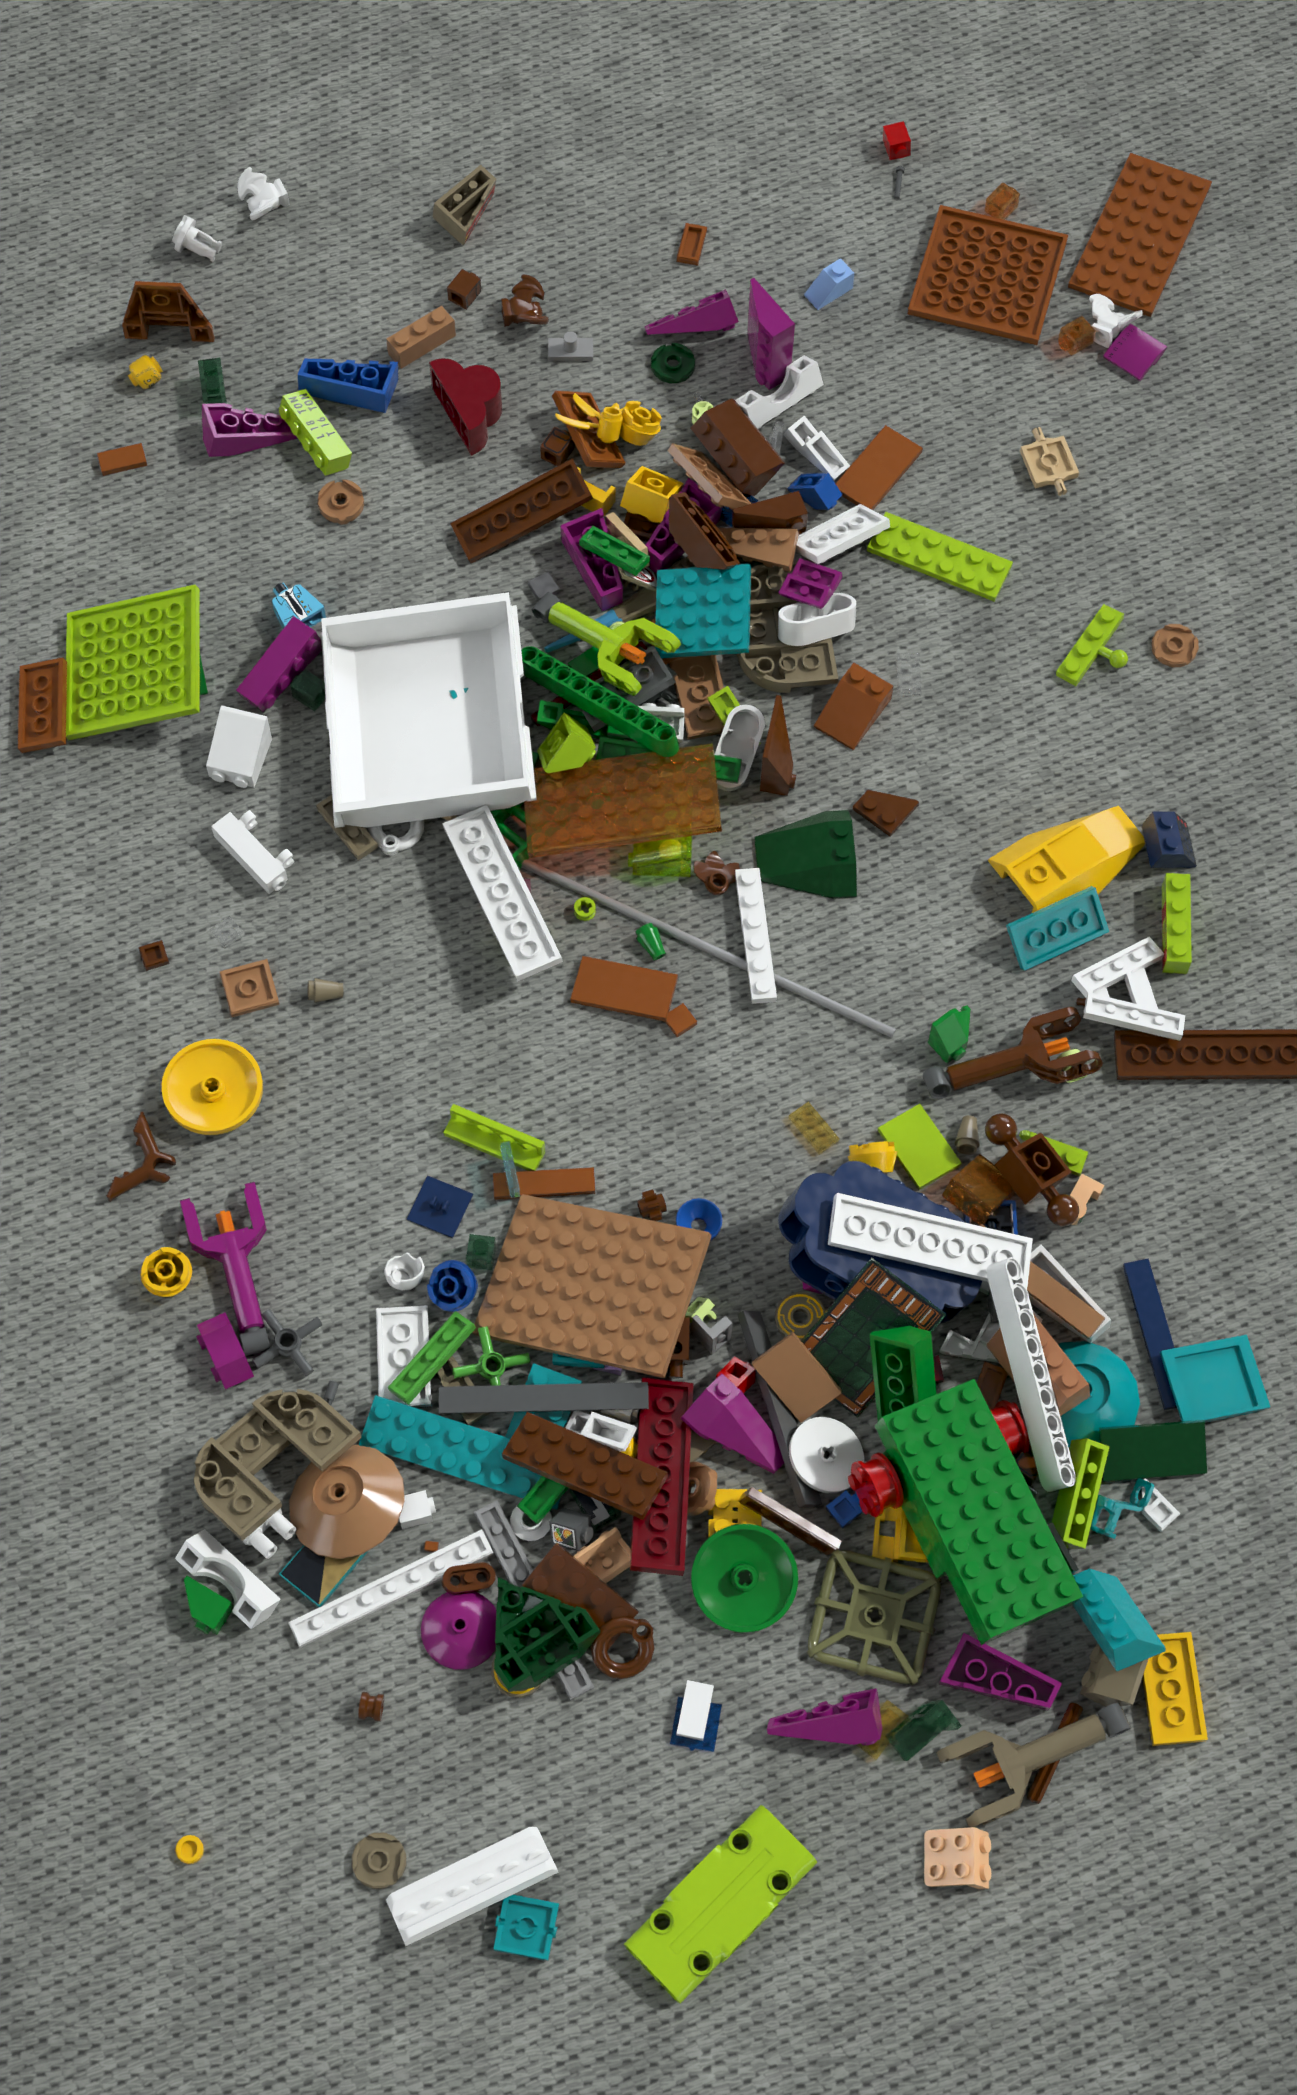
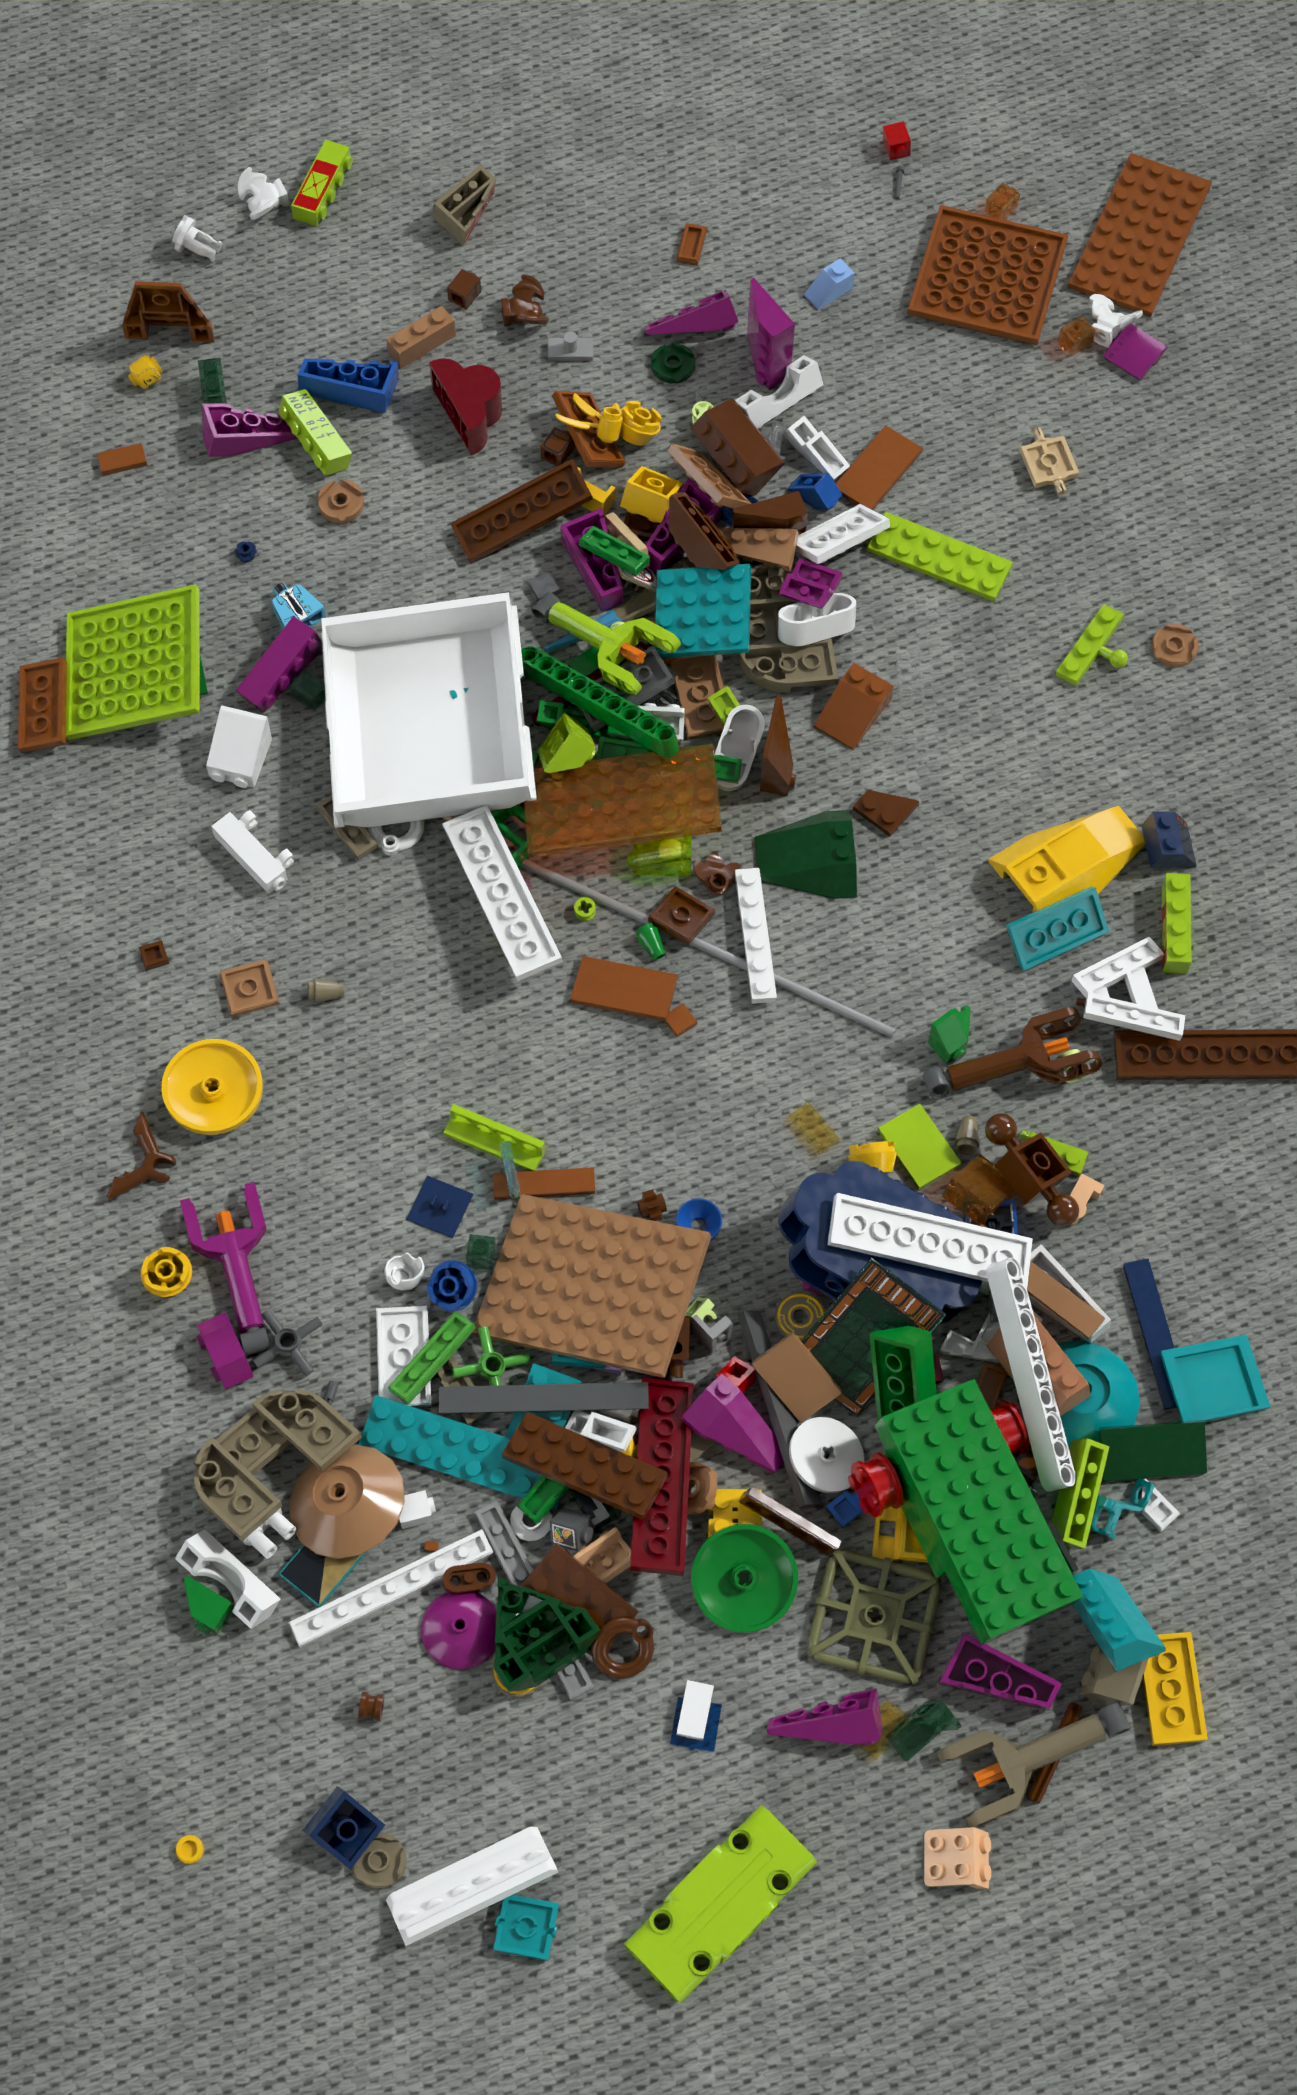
(245, 556): none -> dark blue plate
(321, 183): none -> lime brick
(344, 1827): none -> dark blue slope
(681, 915): none -> reddish brown tile

